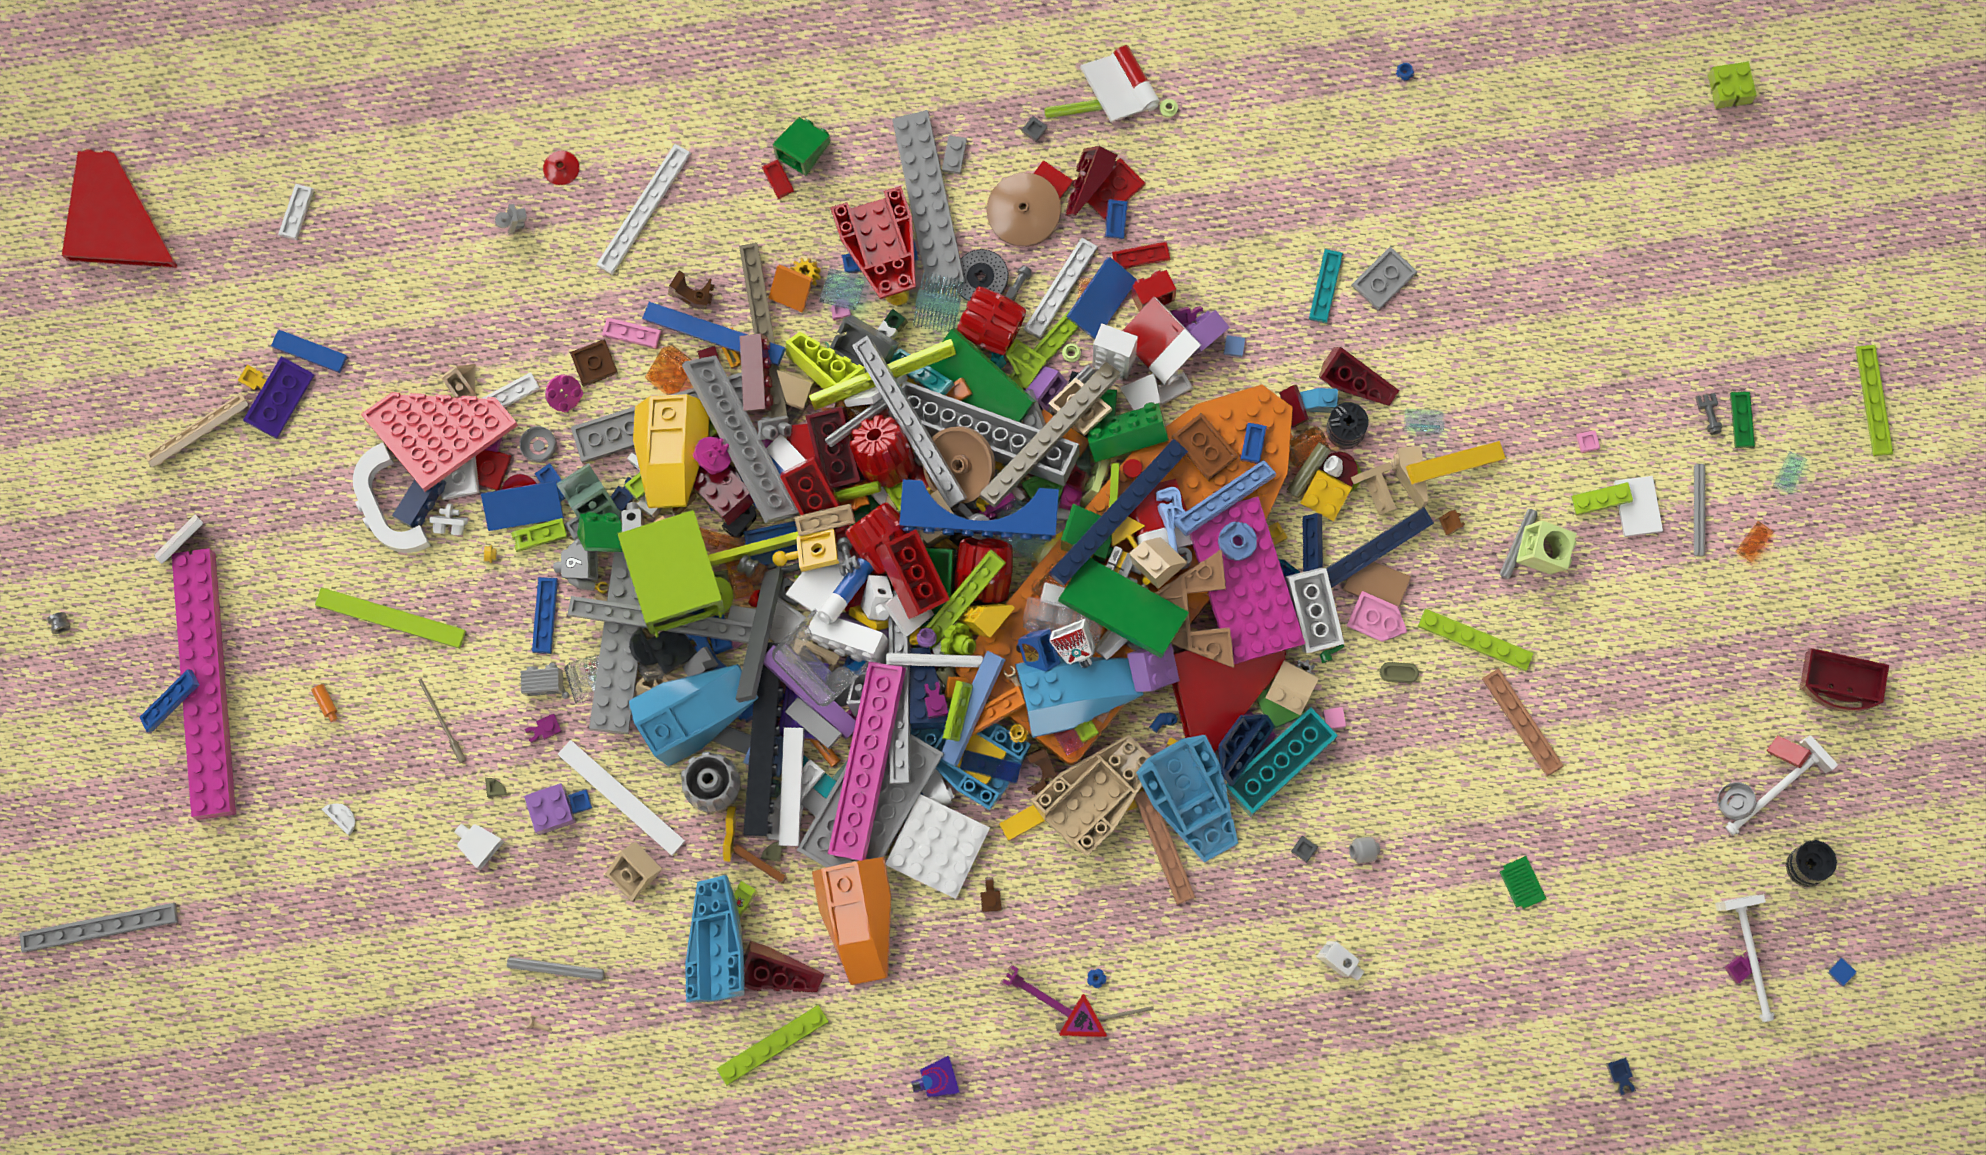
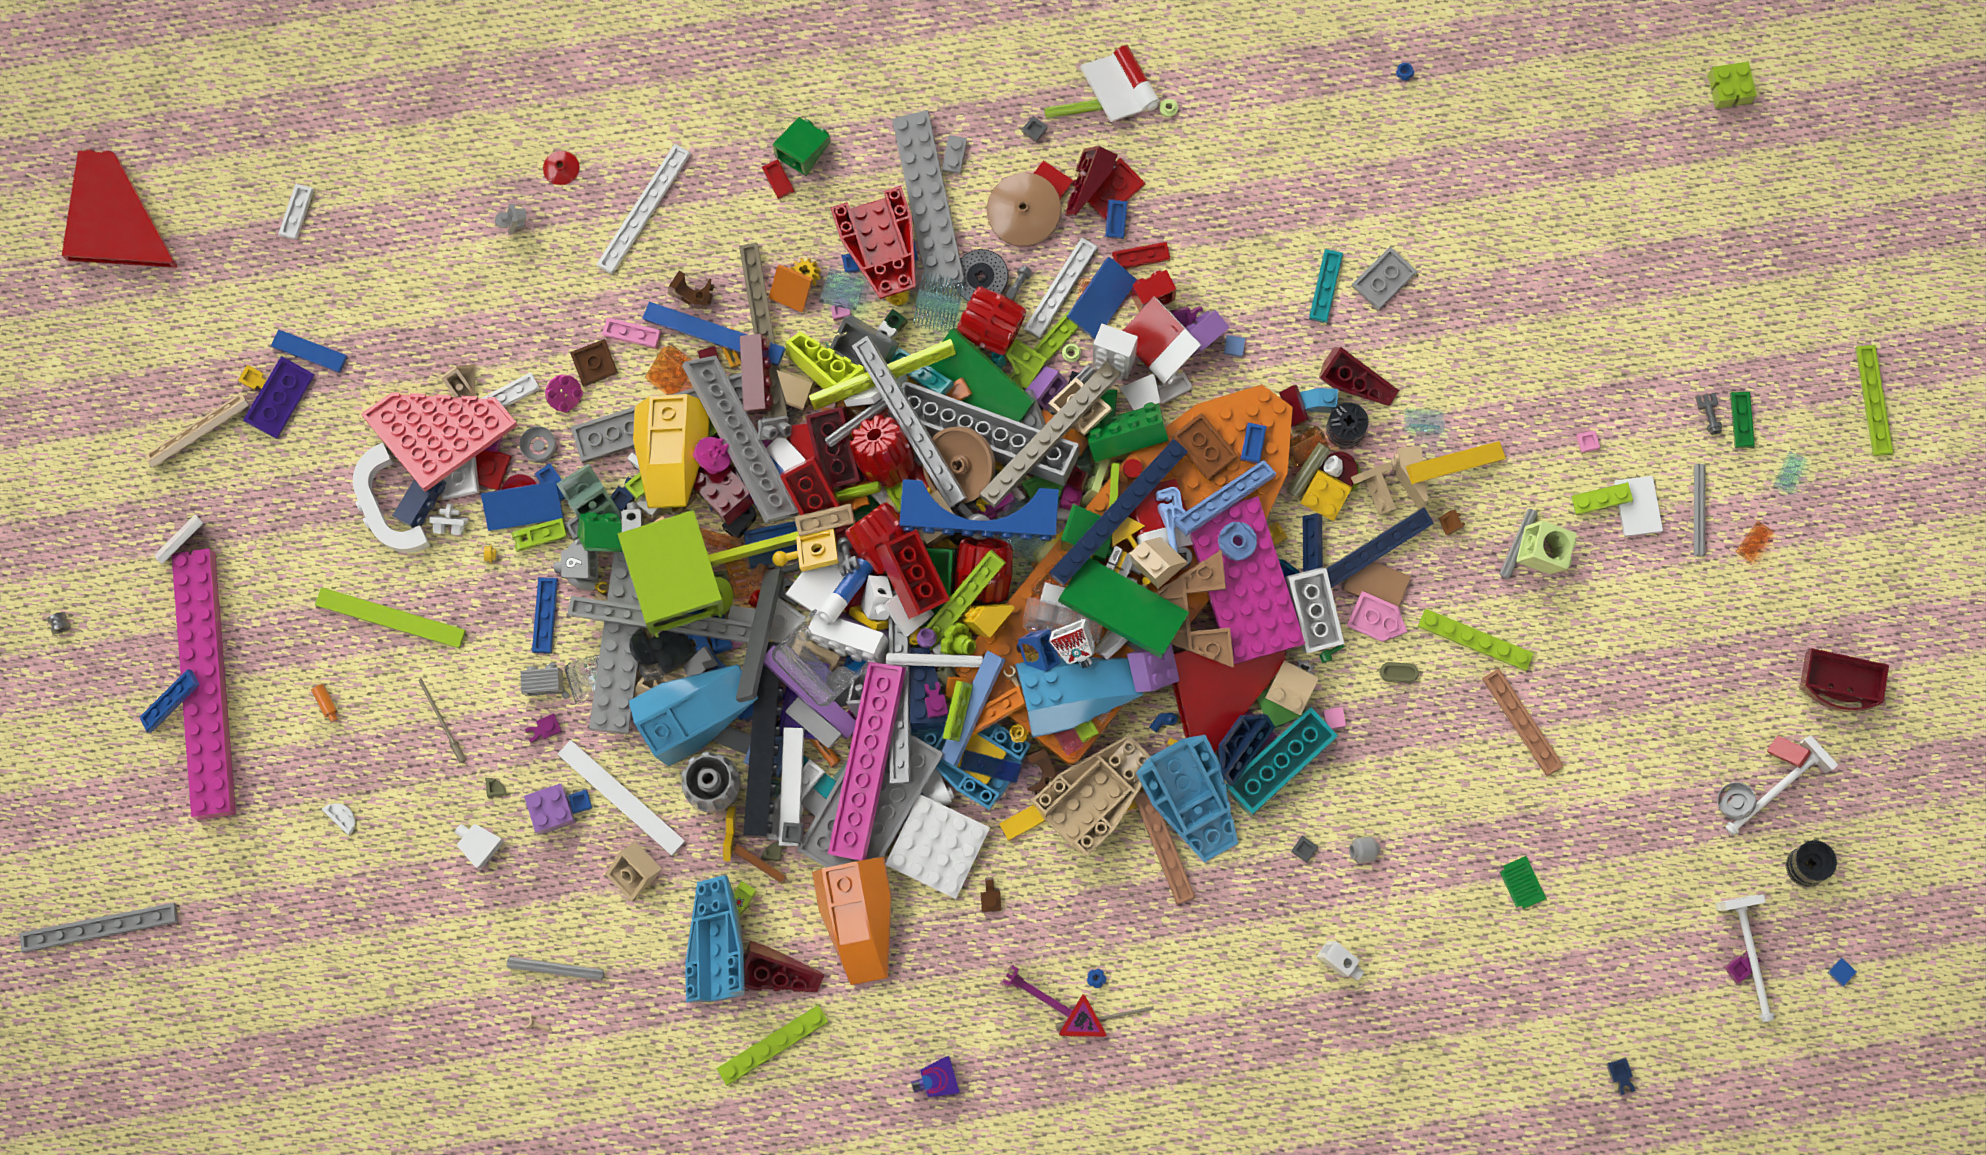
(747, 565): flat silver wheel -> none
(792, 832): none -> dark grey tile

